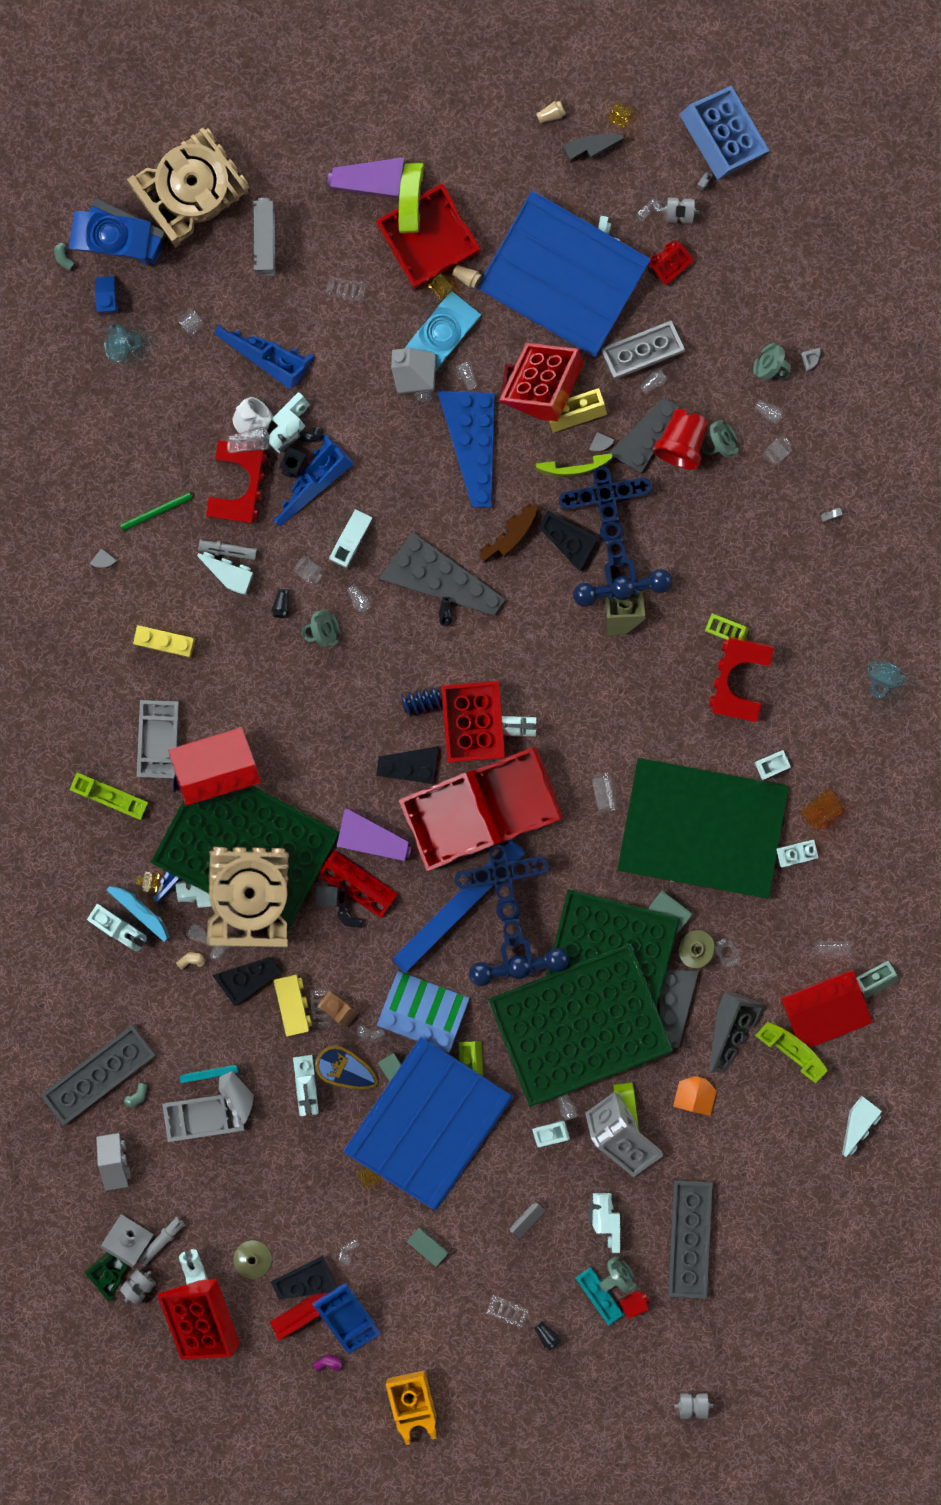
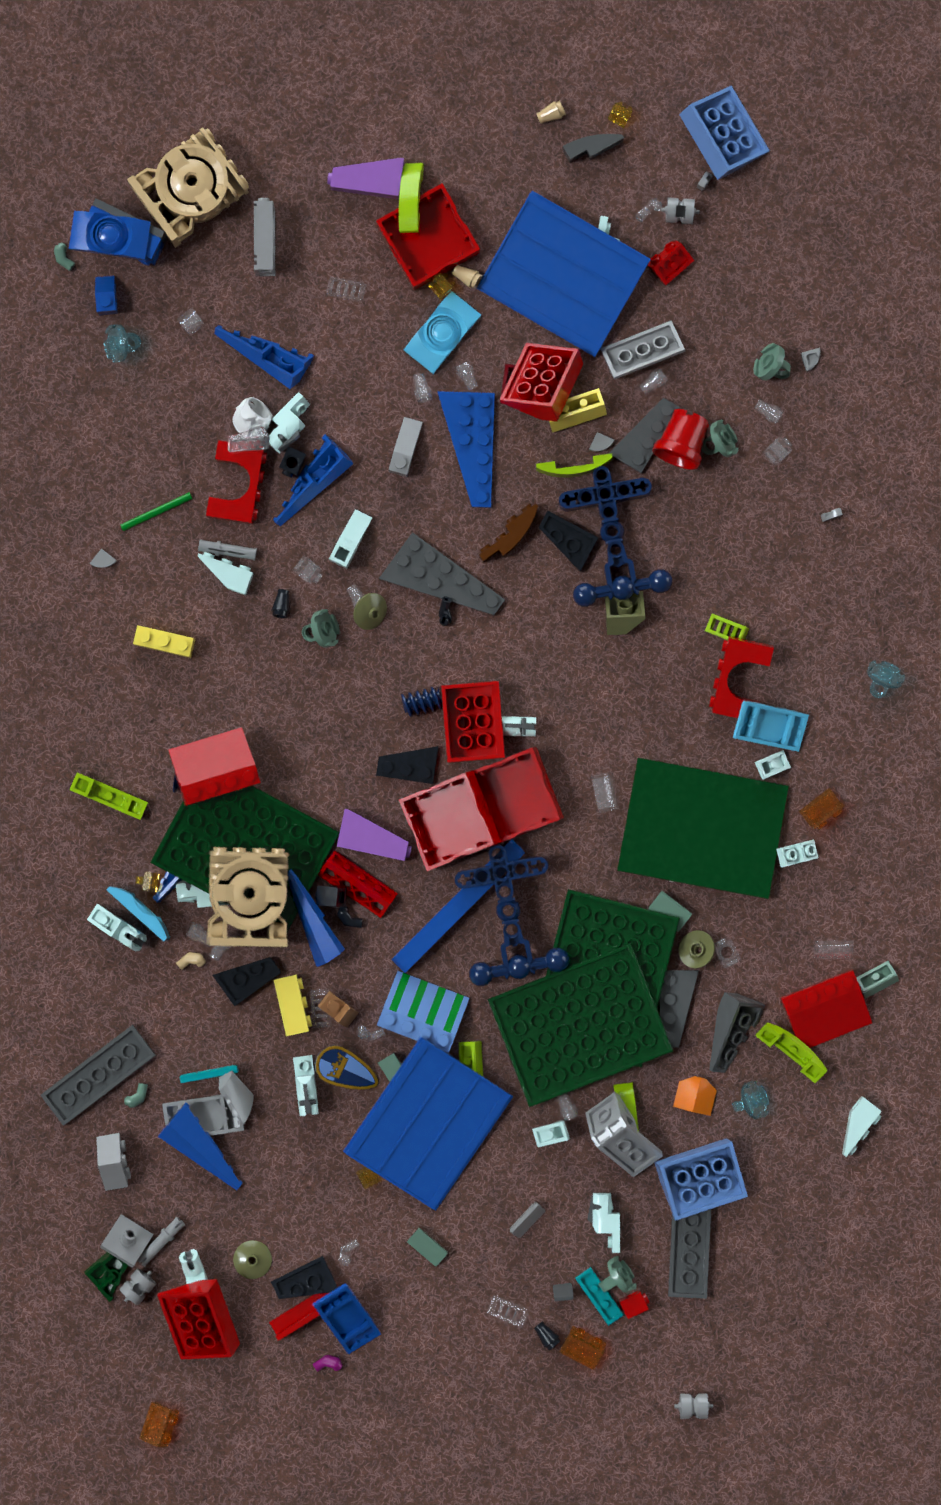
(156, 735): light grey slope -> none
(159, 1425): none -> clear orange bracket
(190, 1139): none -> blue wedge
(309, 437): black arm -> none
(320, 937): none -> blue wedge
(370, 611): none -> olive dish
(405, 447): none -> light grey slope
(412, 1411): light orange brick -> none
(413, 370): light grey slope -> none
(563, 1292): none -> dark grey slope
(583, 1347): none -> clear orange bracket
(701, 1178): none -> medium blue slope
(753, 1100): none -> clear light blue tile
(770, 725): none -> medium azure slope

